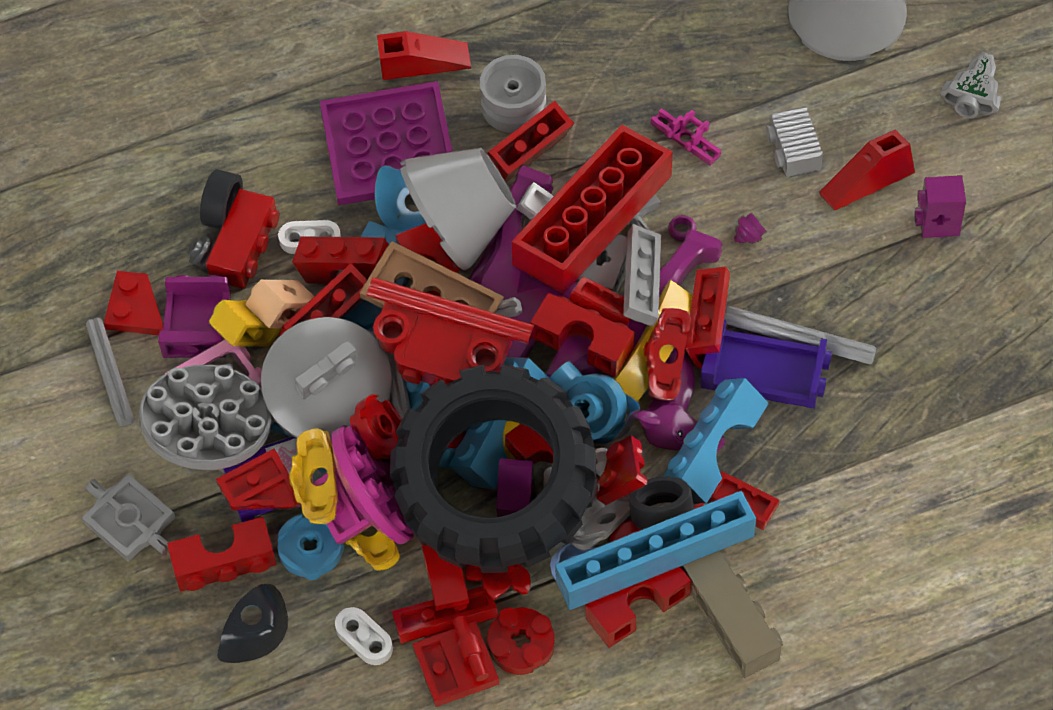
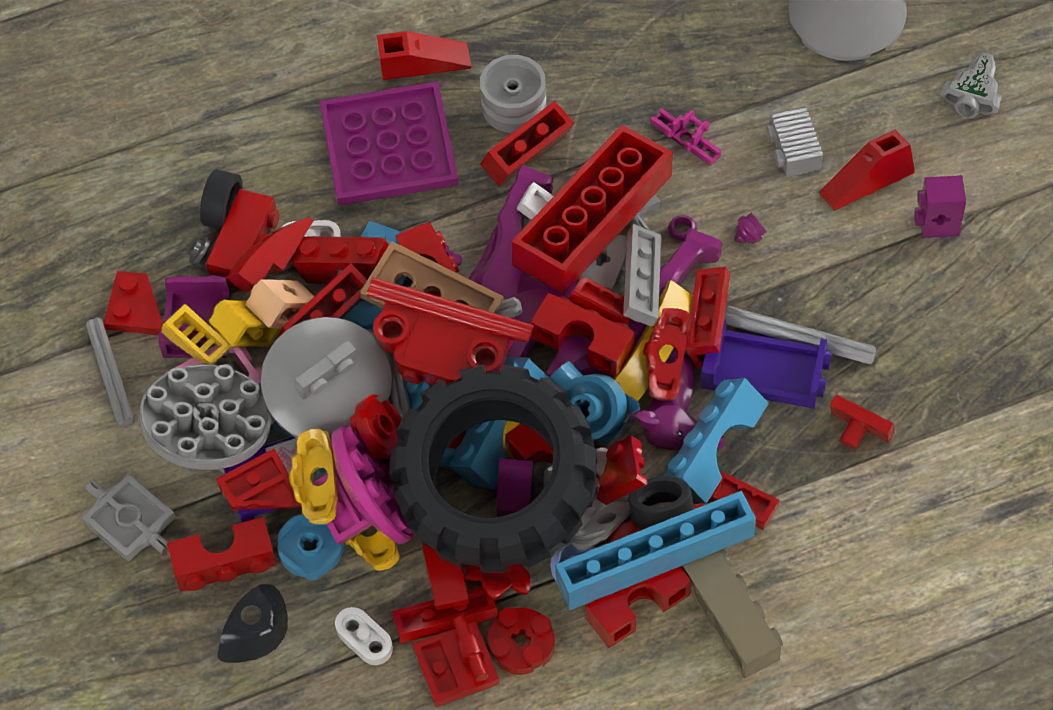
(188, 316): none -> yellow slope
(268, 255): none -> red slope
(390, 201): dark azure piece -> none
(461, 200): light grey cone -> none
(859, 422): none -> red tile

